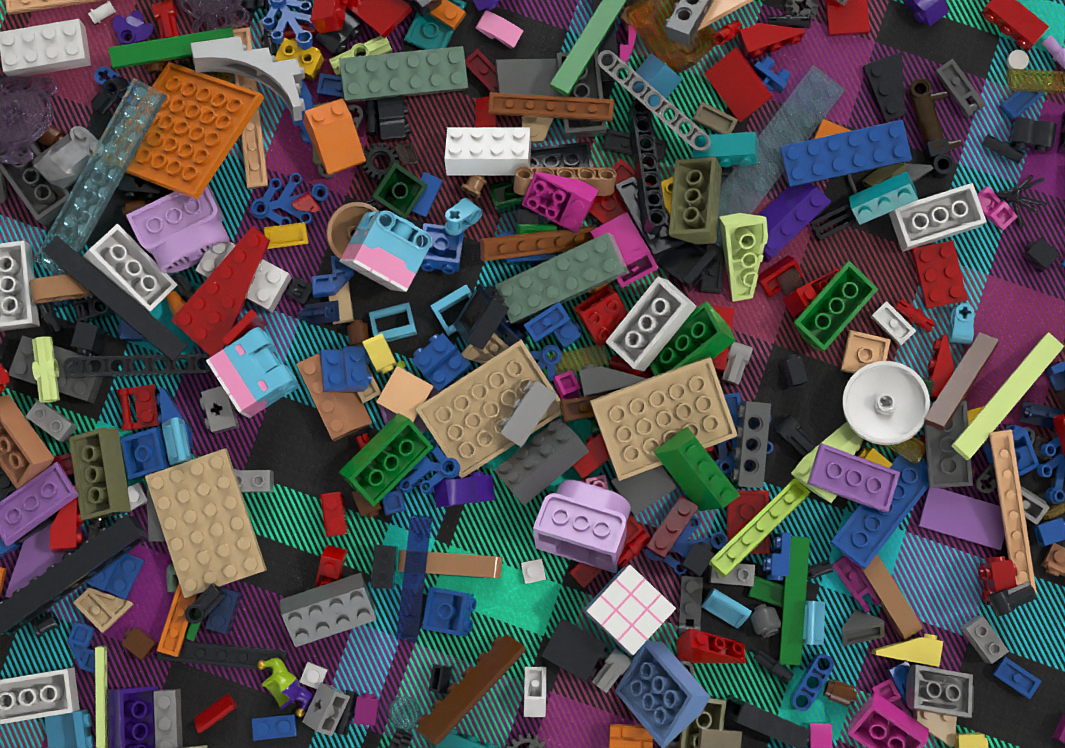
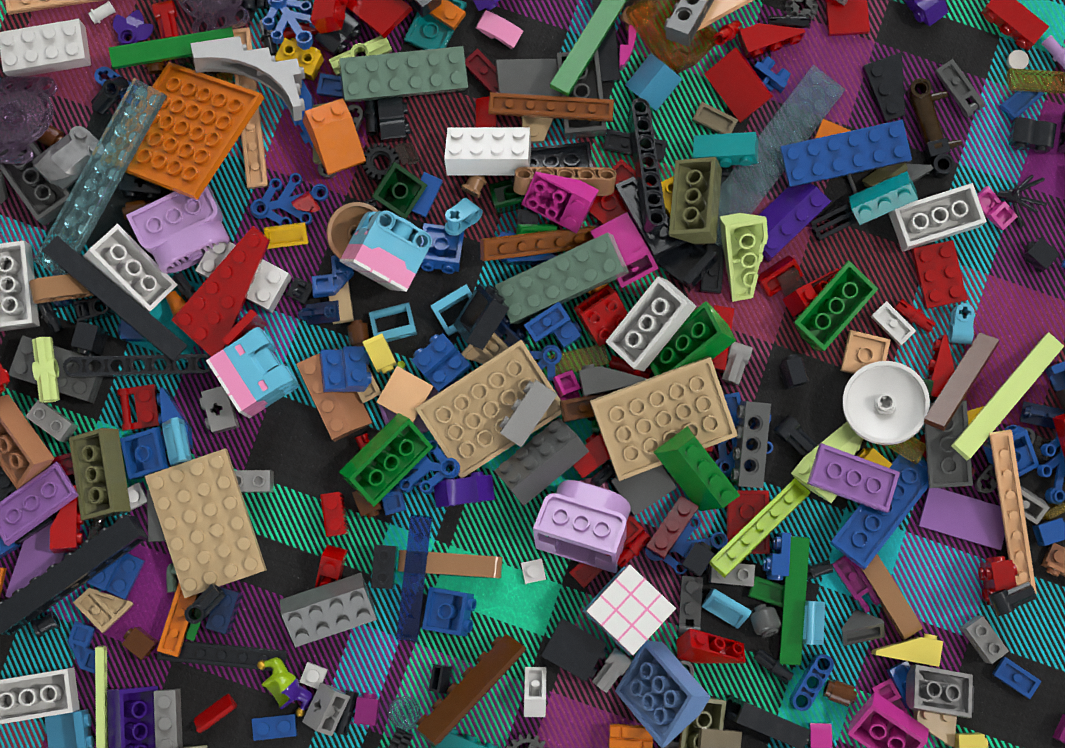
(604, 474): none -> black axle
(645, 96): light grey beam -> none
(1003, 148): black pin -> none

